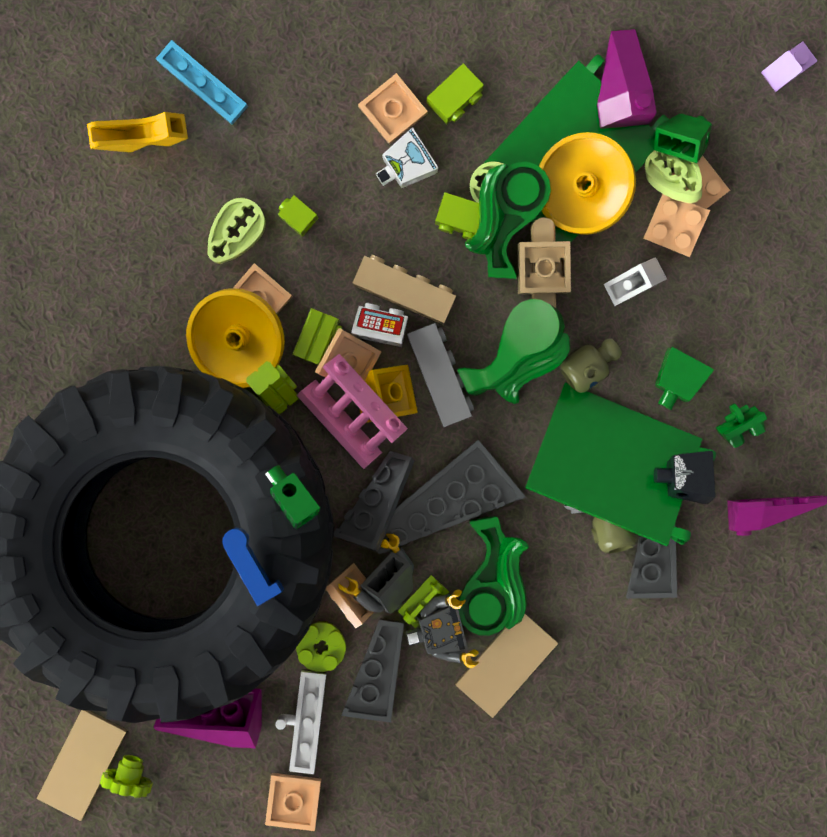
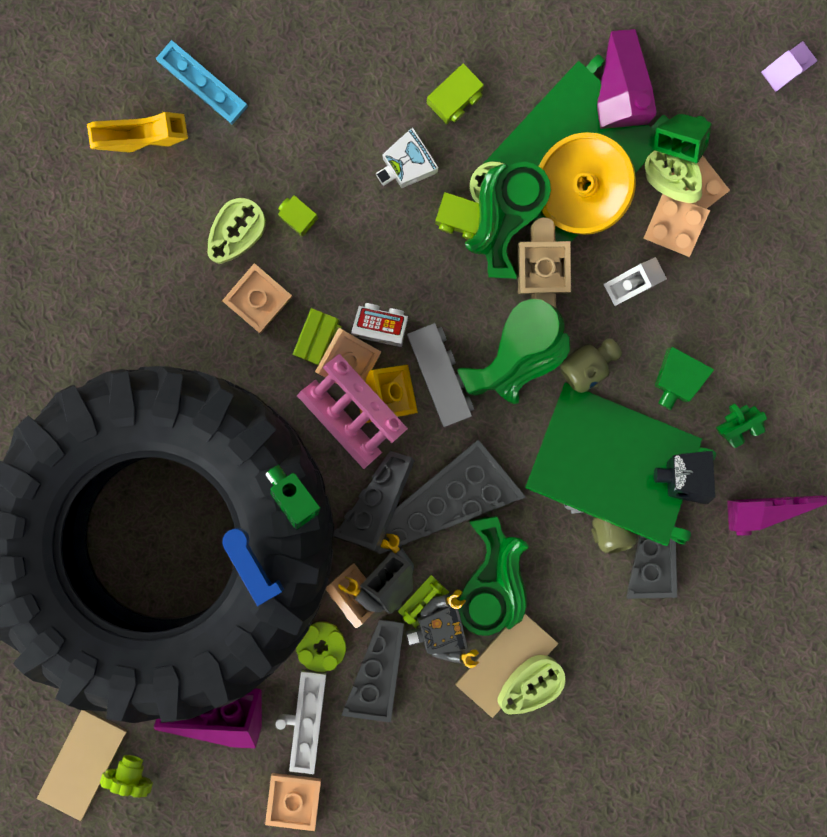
(215, 331): yellow dish -> none
(273, 386): lime brick -> none
(392, 108): light nougat plate -> none
(404, 290): tan brick -> none
(528, 673): none -> yellowish green piece

